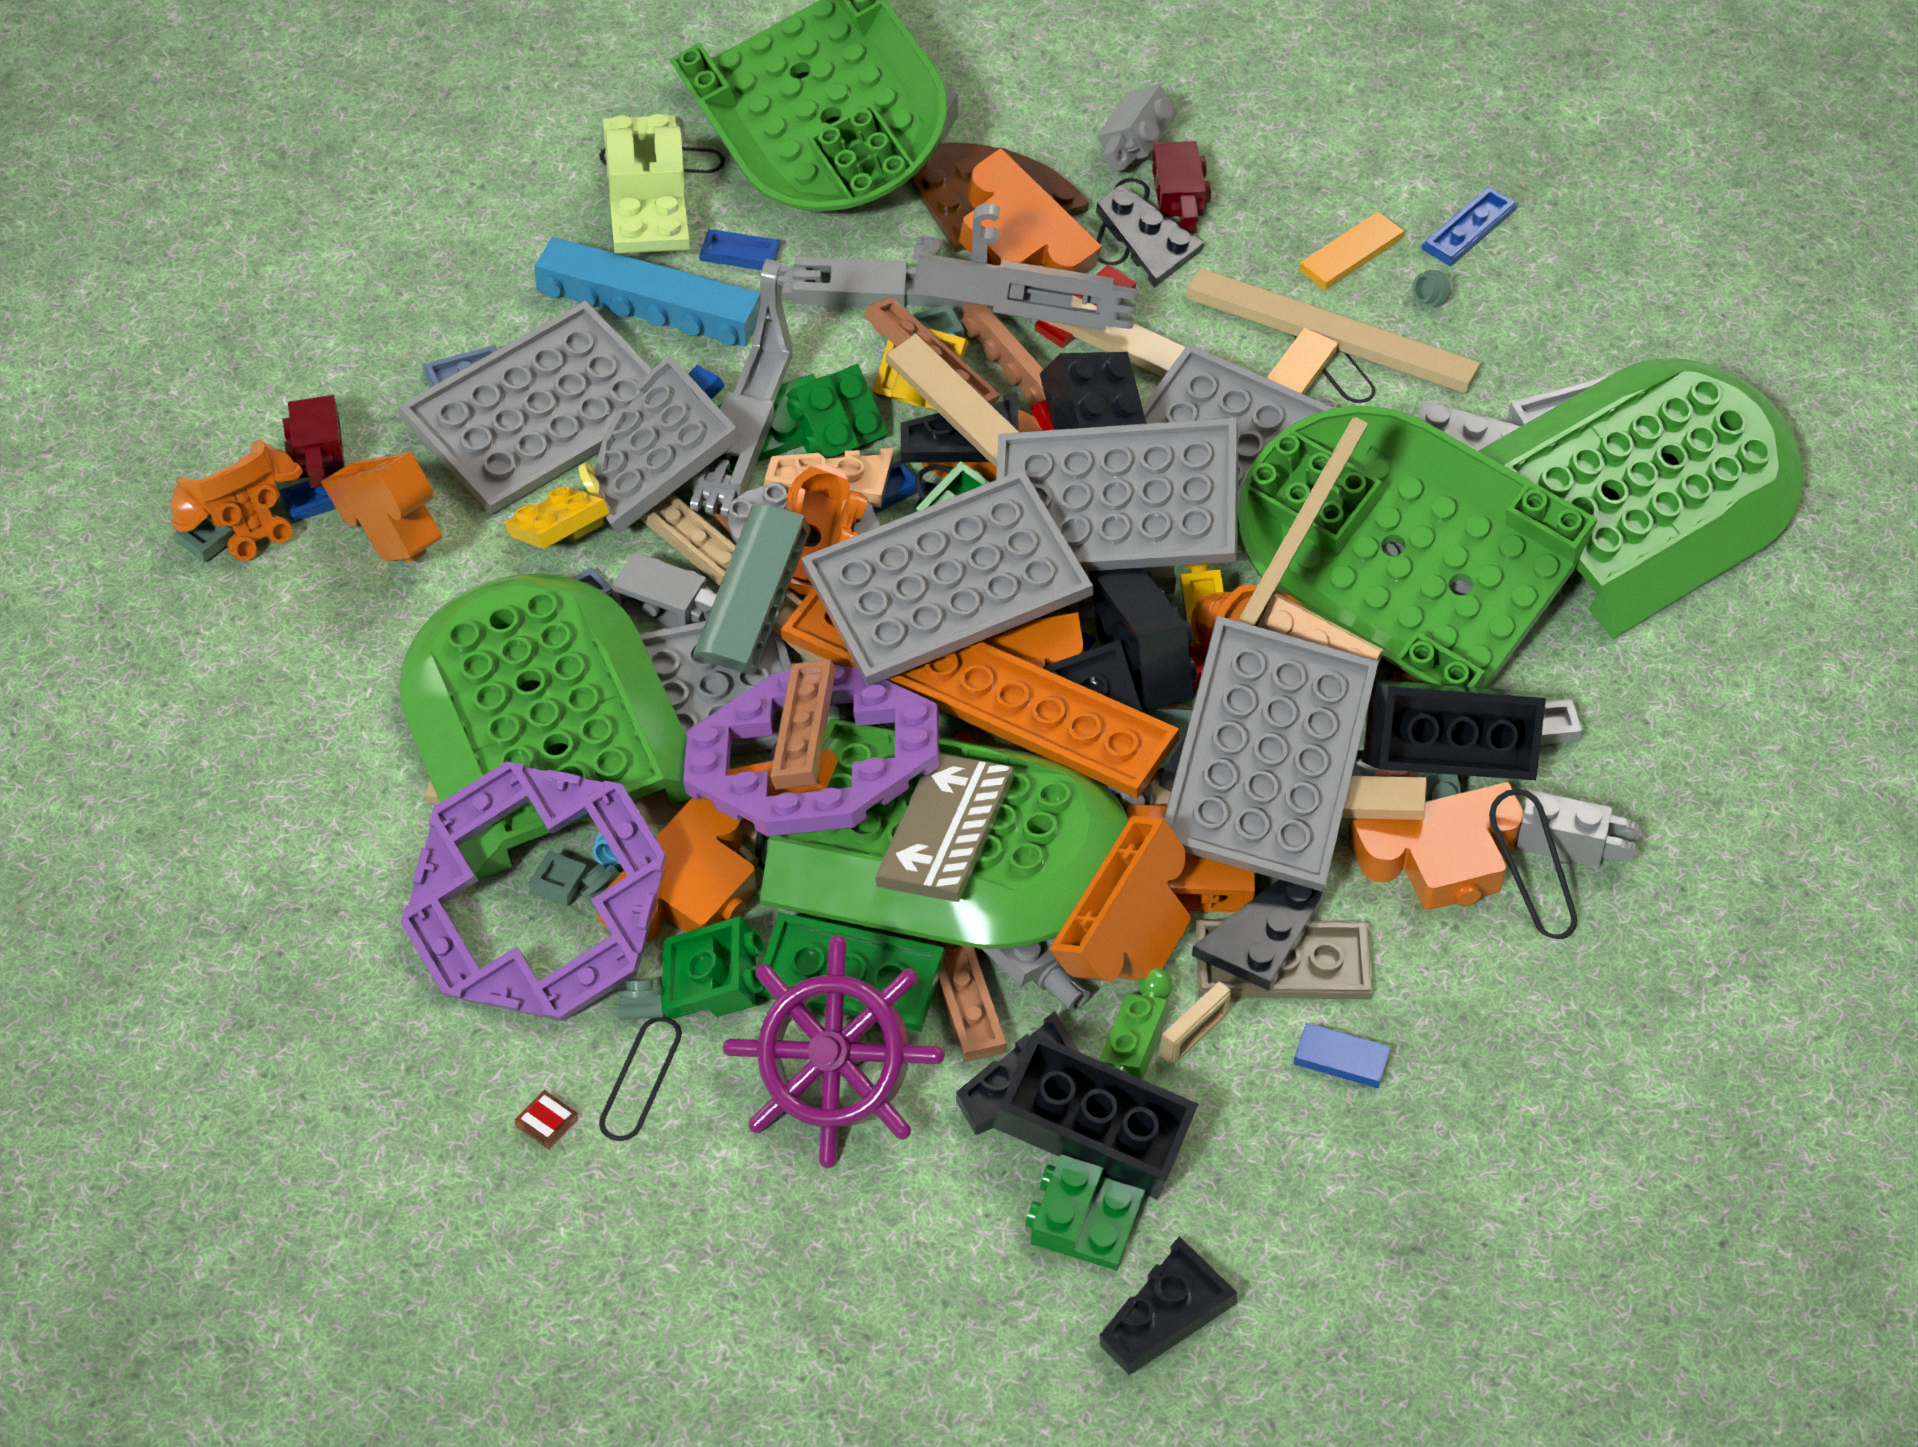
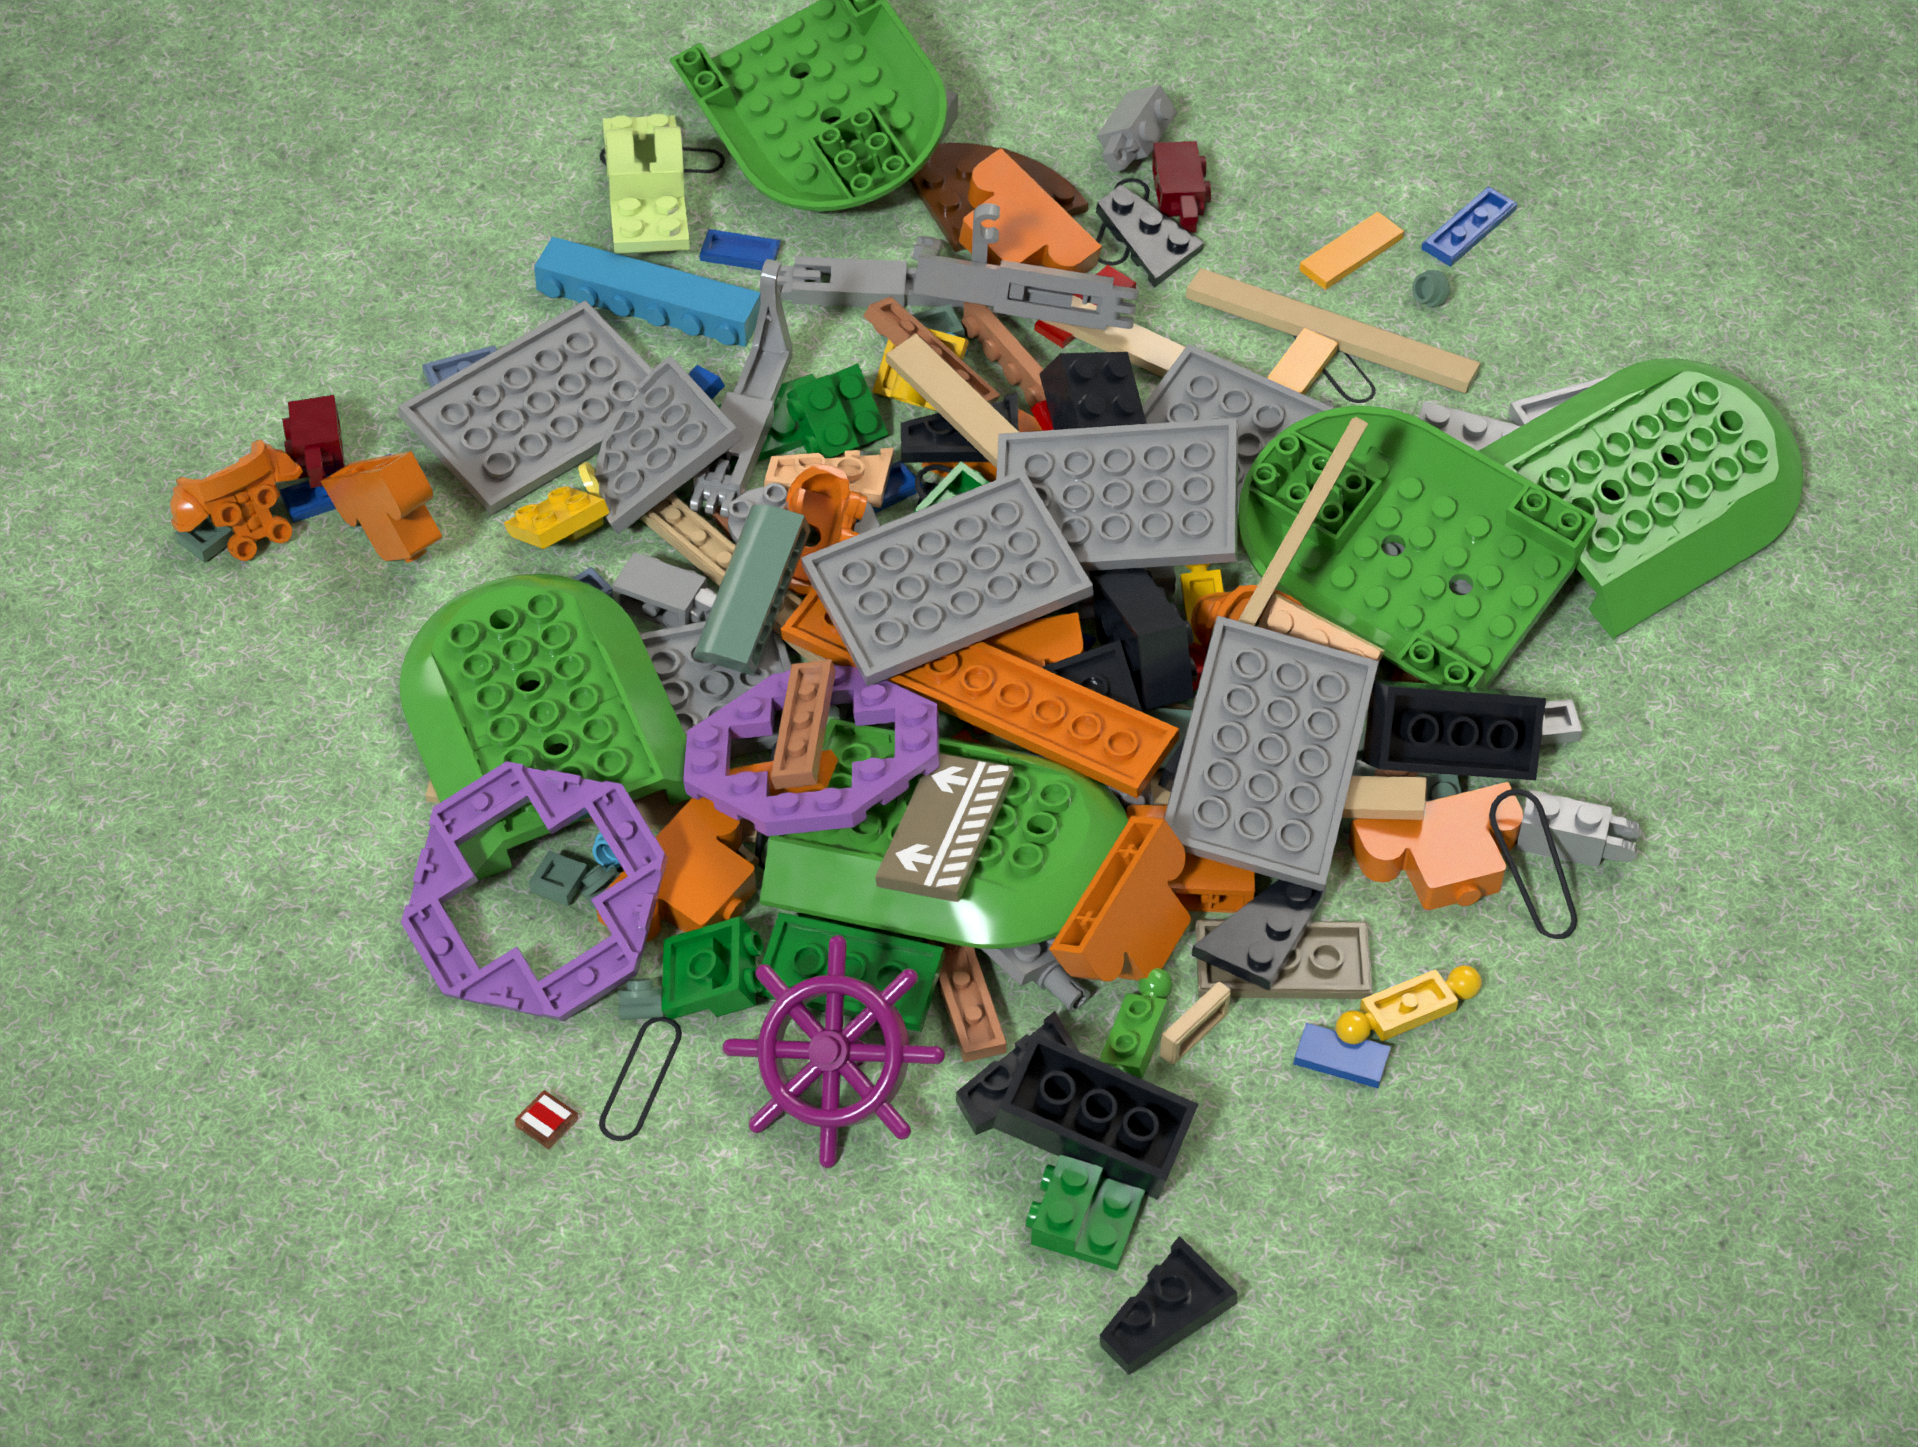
(1408, 1005): none -> yellow plate

